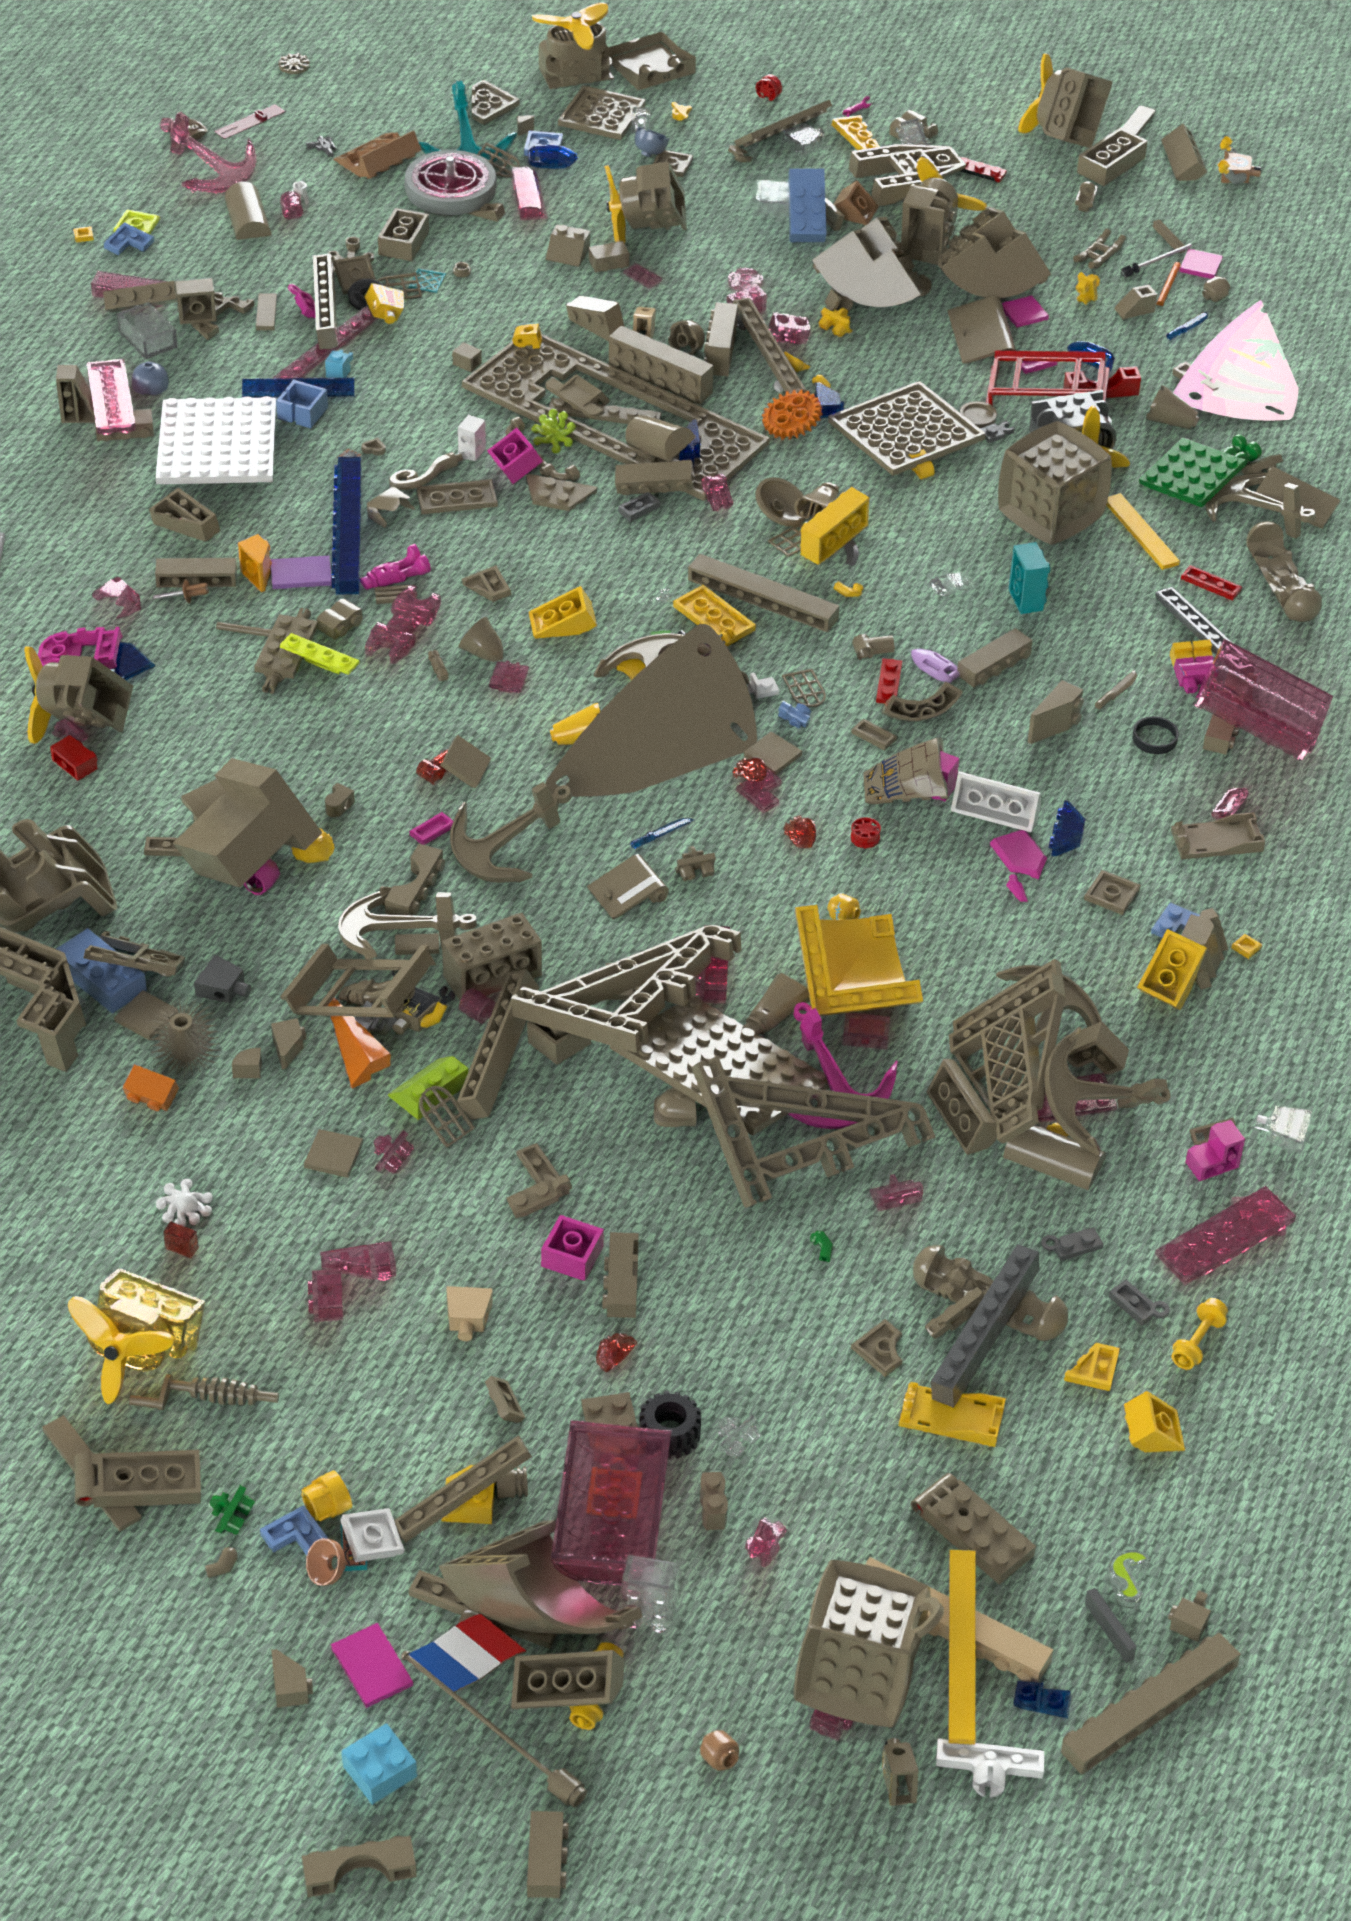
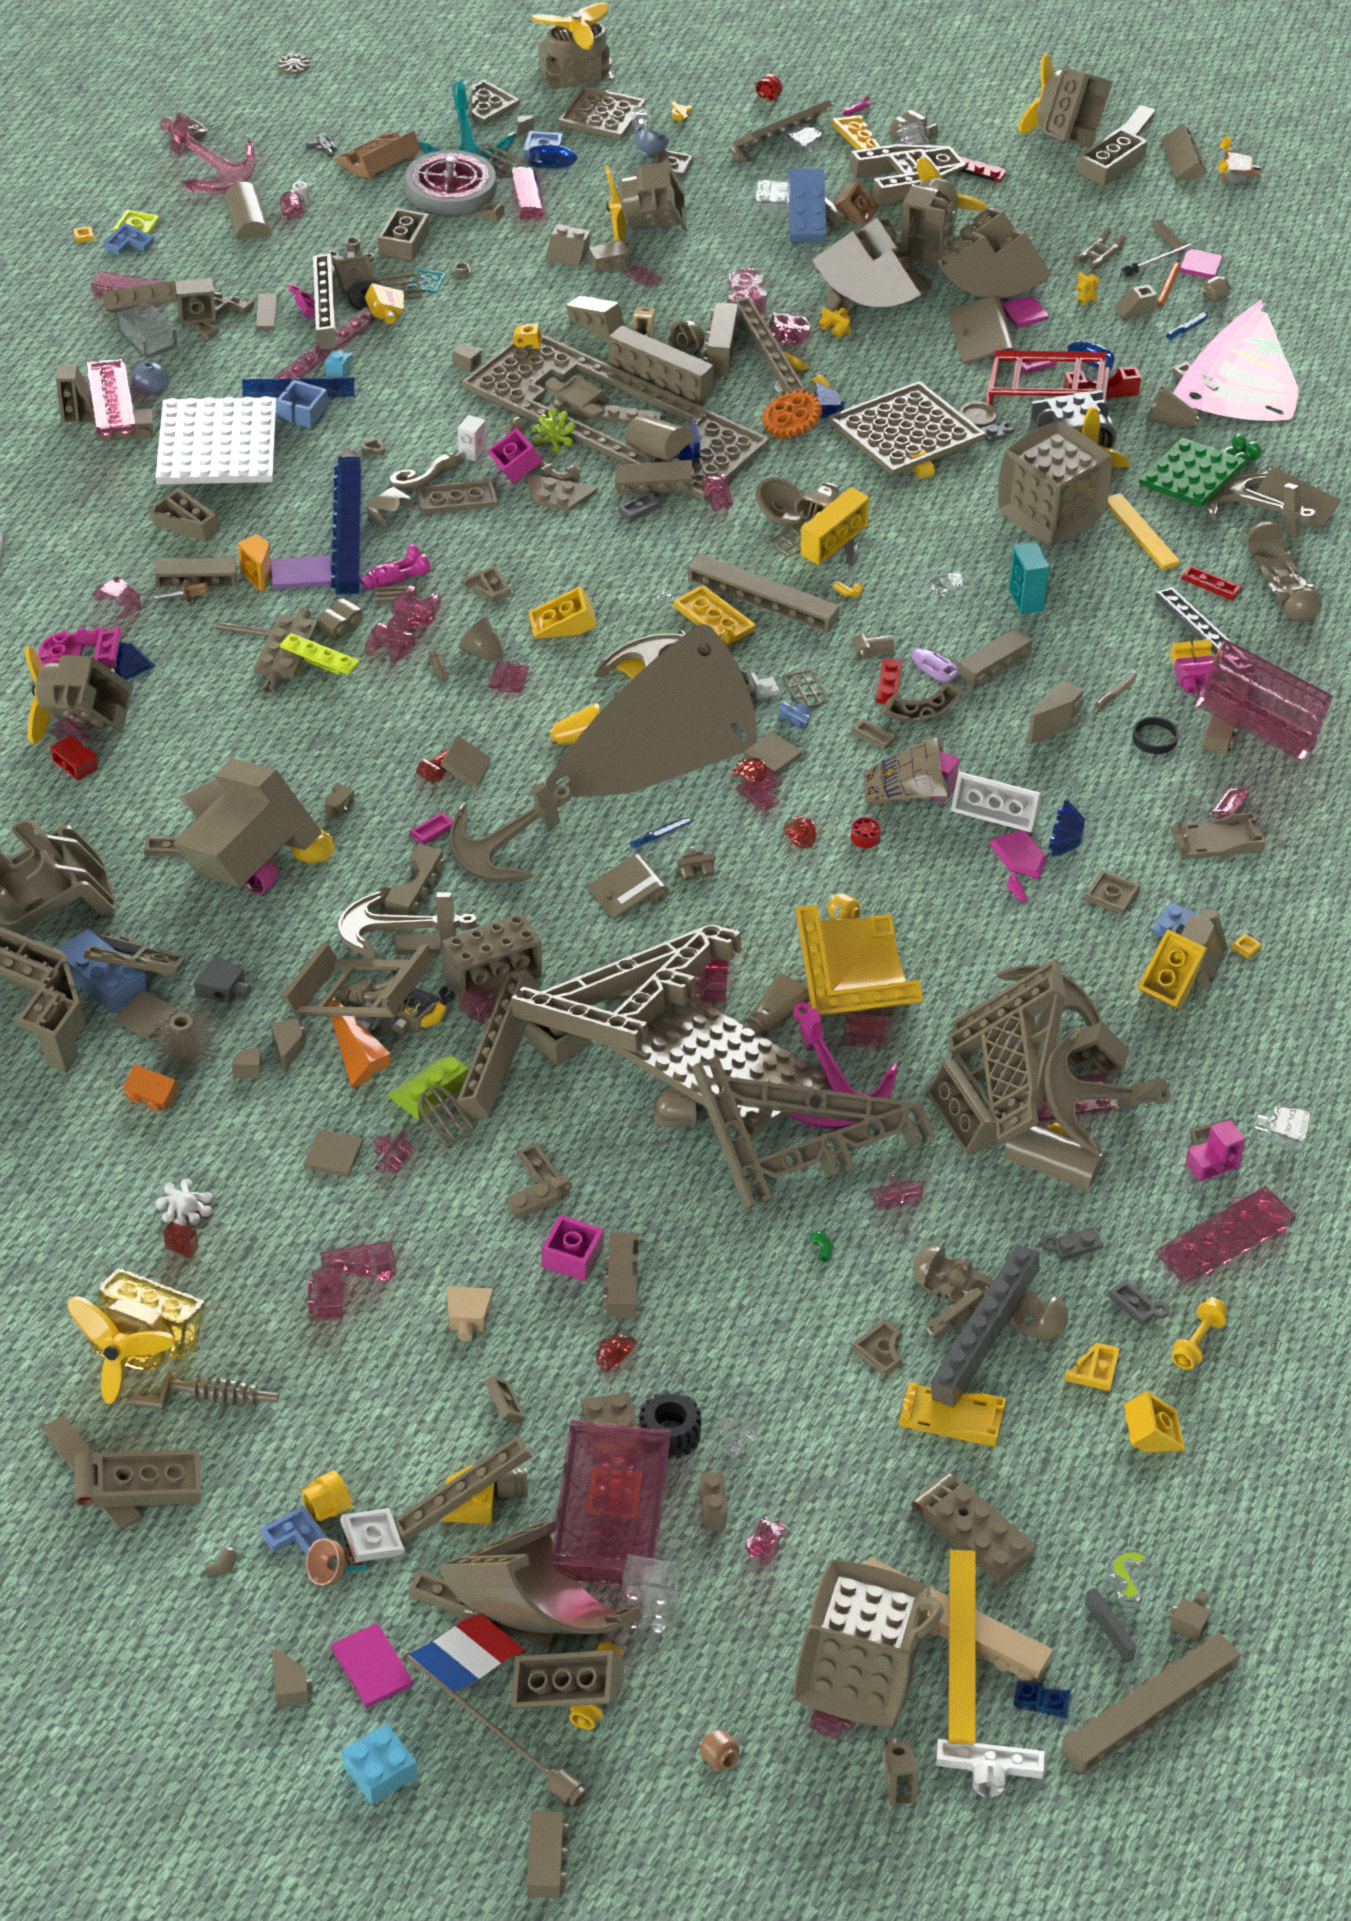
(239, 1502): green hips -> none
(250, 121): piece -> none
(390, 1857): dark tan arch -> none
(652, 63): dark tan piece -> none
(1086, 196): dark tan hips -> none
(1265, 463): dark tan plate -> none

